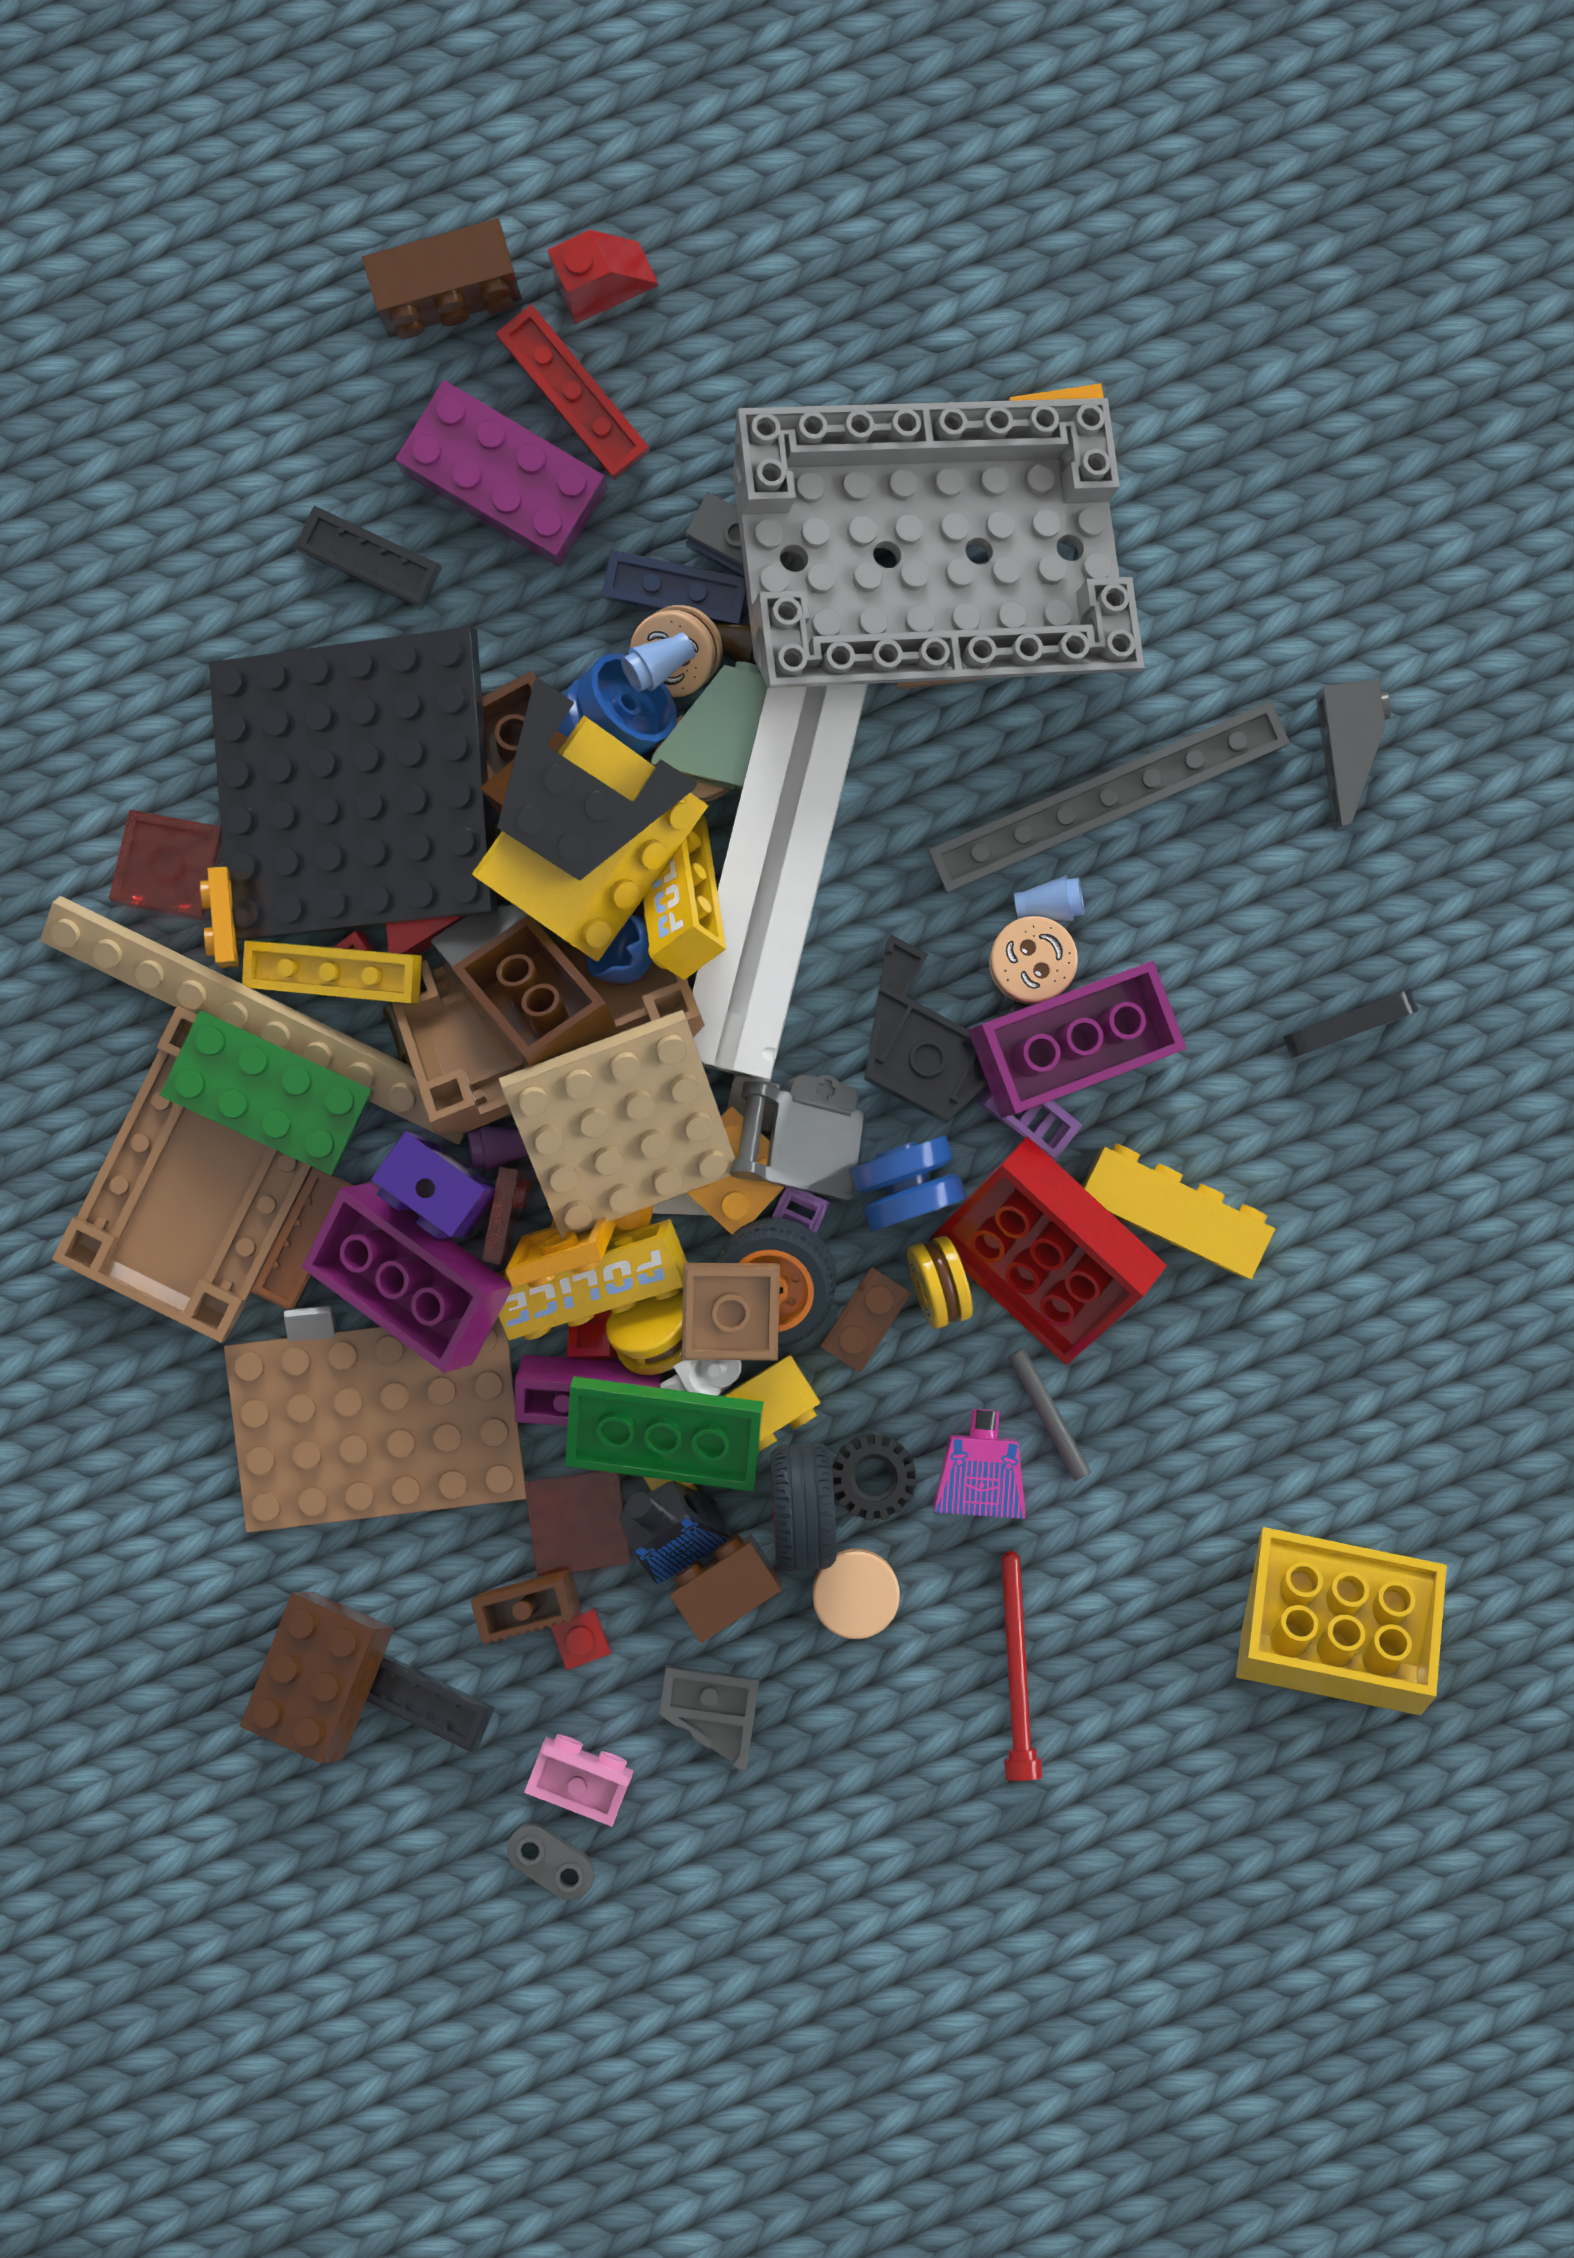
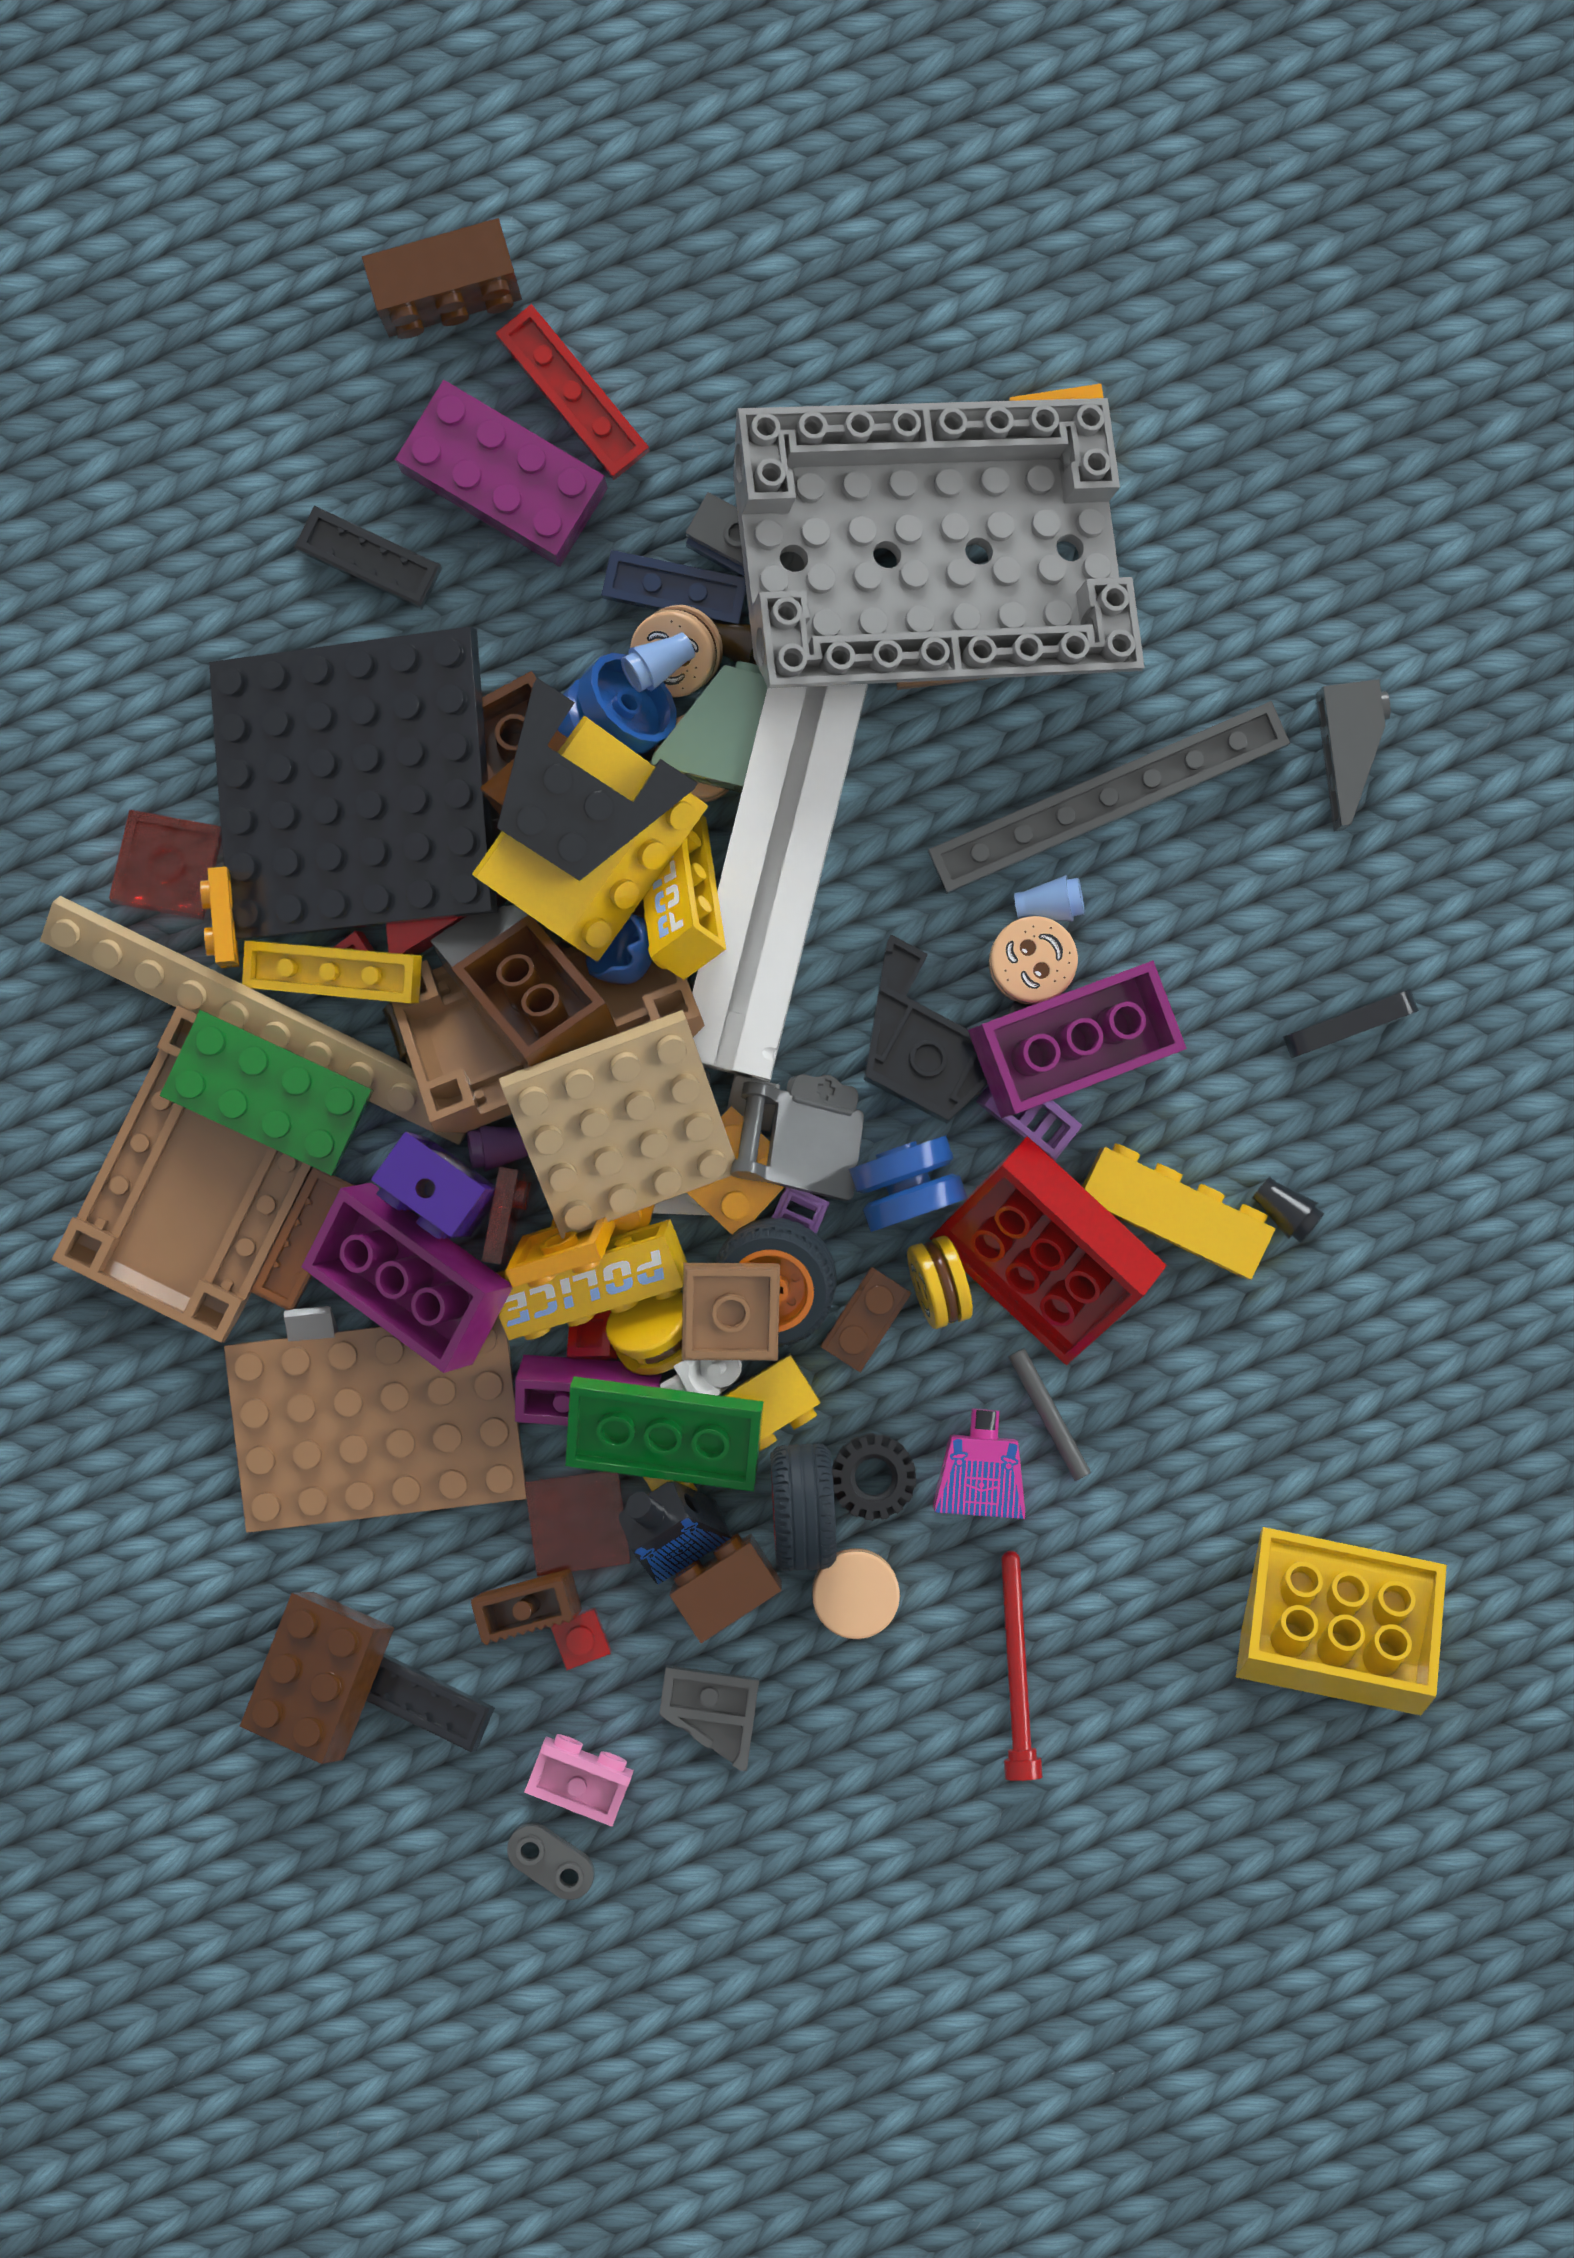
(599, 272): red slope -> none
(1290, 1210): none -> black cone

